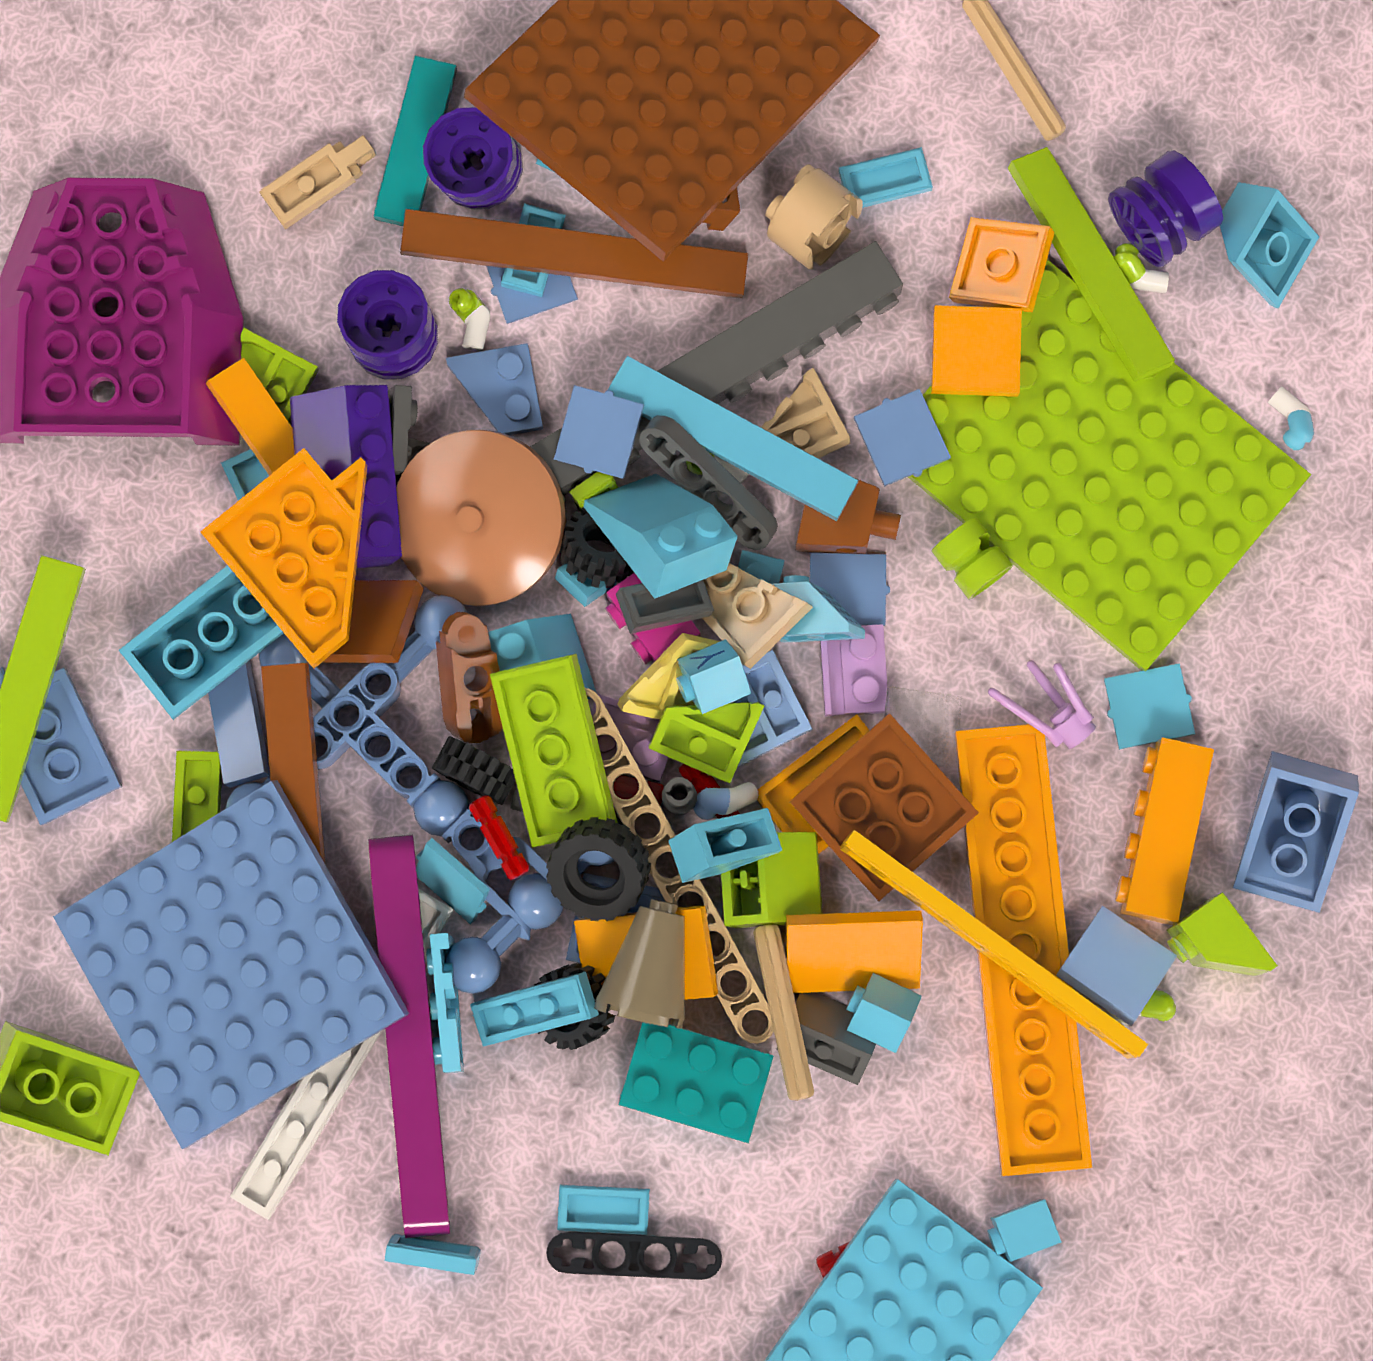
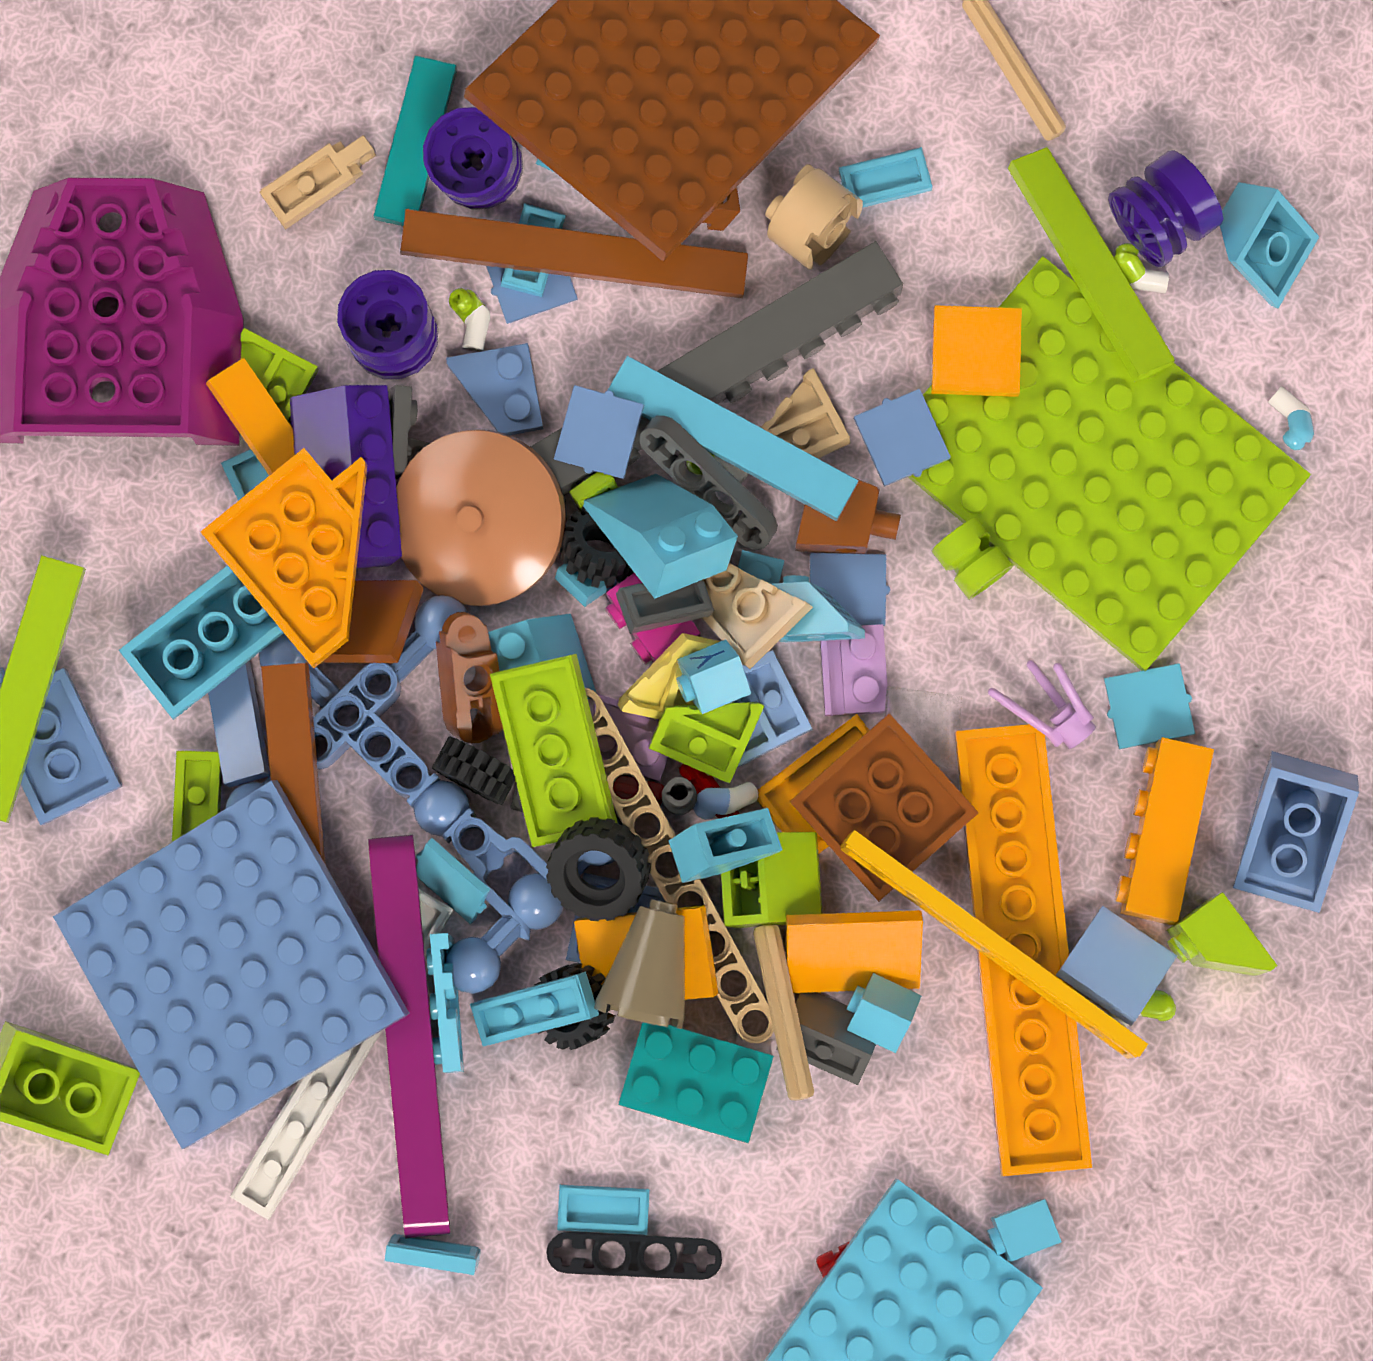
(499, 837): red axle -> none
(1001, 264): light orange tile -> none

